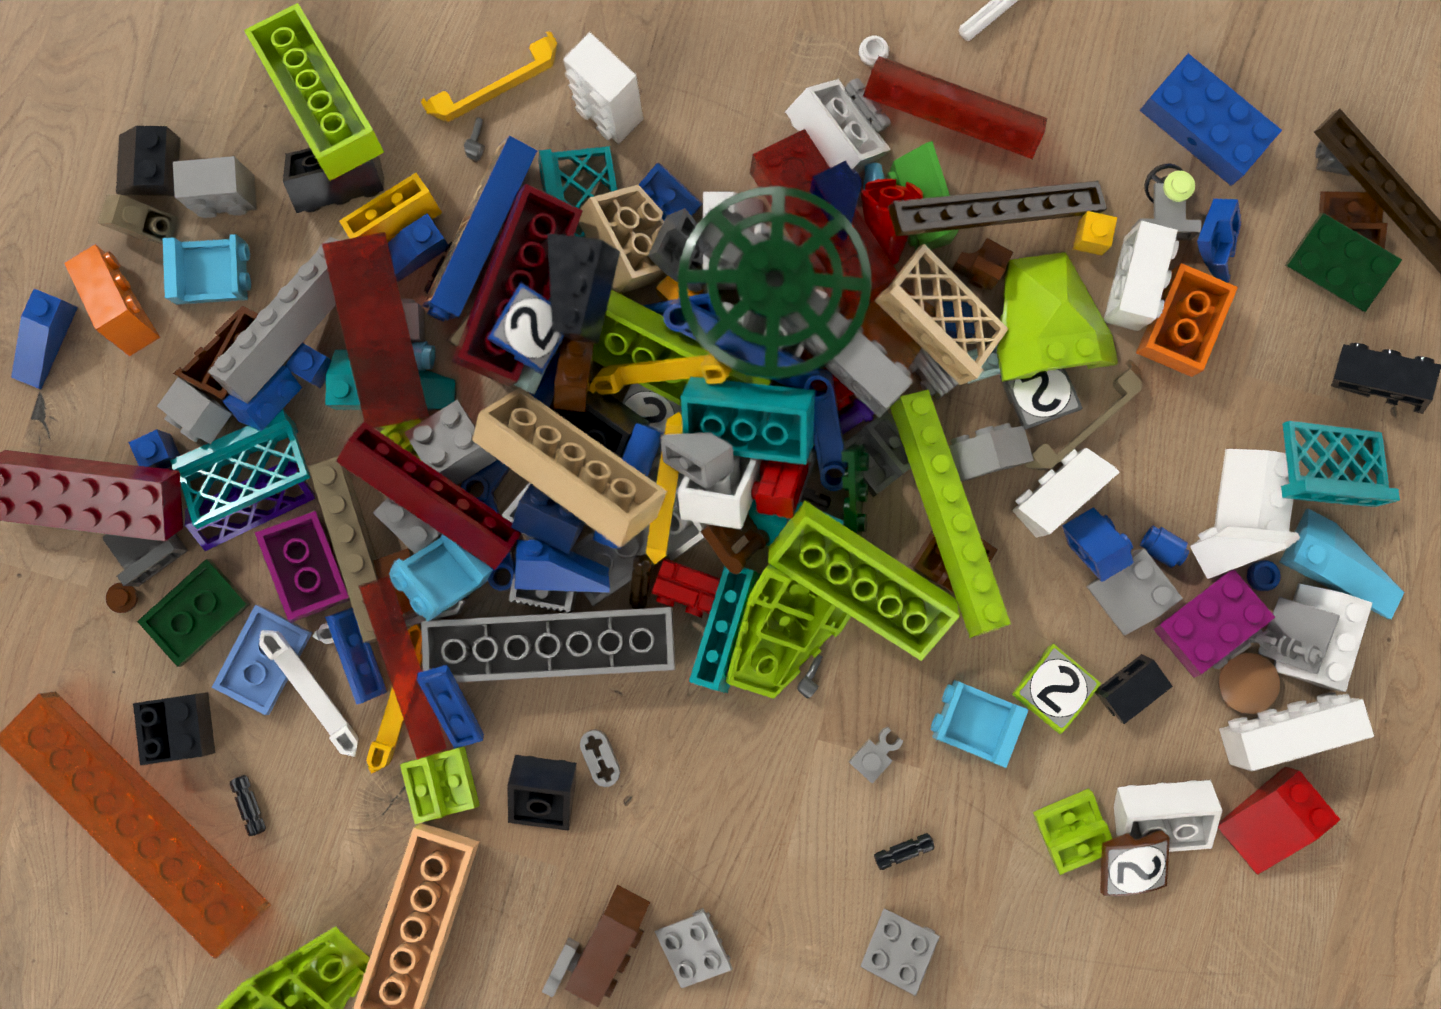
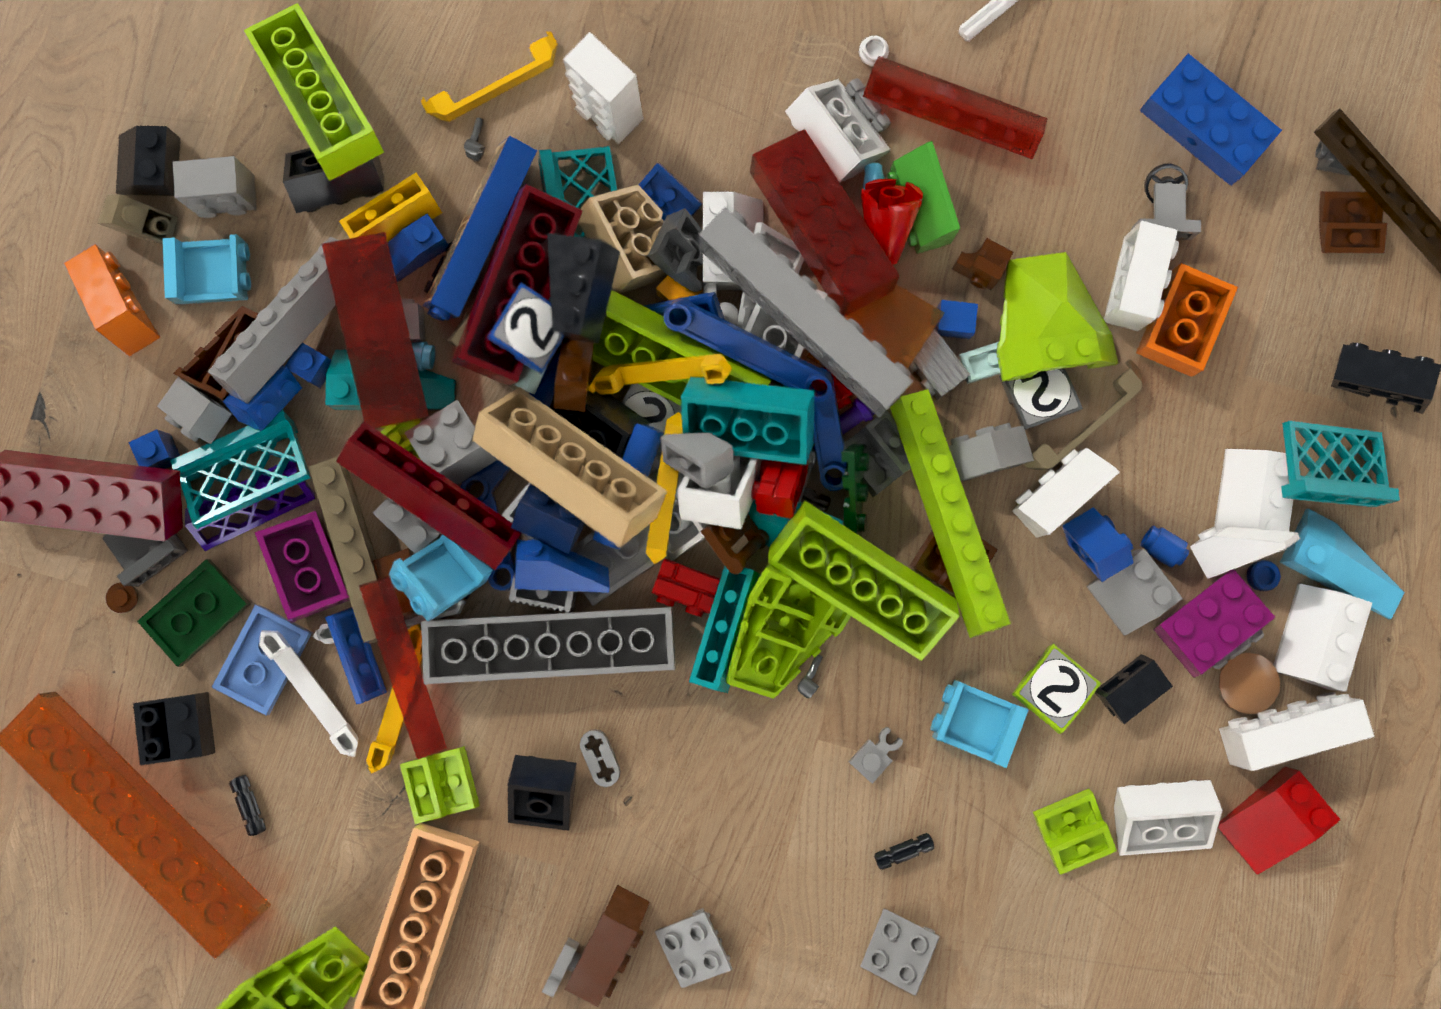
(40, 337): blue slope -> none
(450, 706): blue tile -> none
(640, 581): dark brown axle -> none
(770, 301): dark green dish -> none
(840, 188): clear blue slope -> none
(931, 331): tan fence -> none
(995, 208): plate -> none
(1095, 233): yellow brick -> none
(1134, 865): slope -> none
(1179, 186): yellowish green plate -> none
(1219, 236): blue slope -> none
(1298, 635): light grey hinge -> none
(1343, 262): dark green plate -> none

